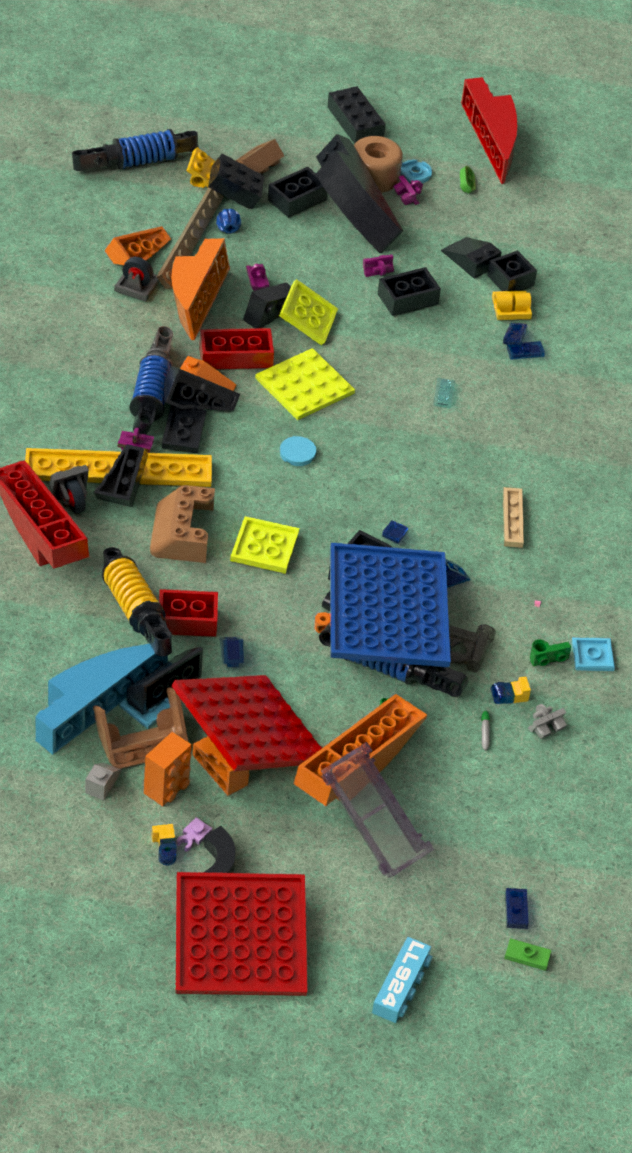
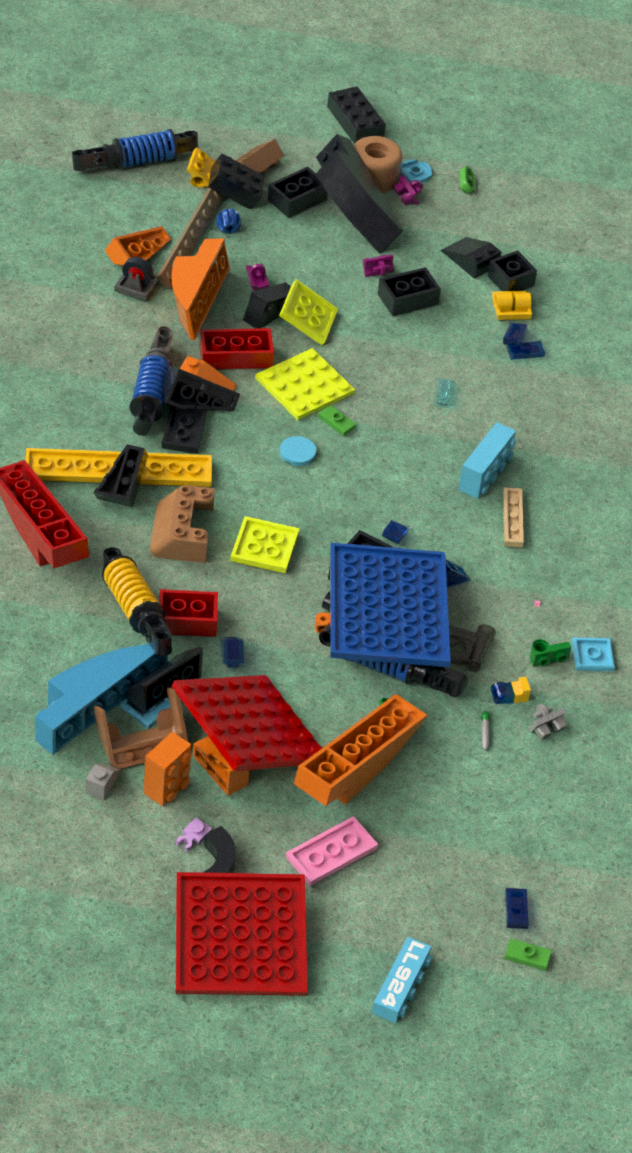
(71, 487): dark grey plate -> none
(135, 439): magenta hips -> none
(167, 844): leg -> none
(332, 850): none -> bright pink plate
(336, 420): none -> bright green plate
(375, 811): windscreen -> none
(487, 460): none -> medium azure brick
(493, 122): red slope -> none

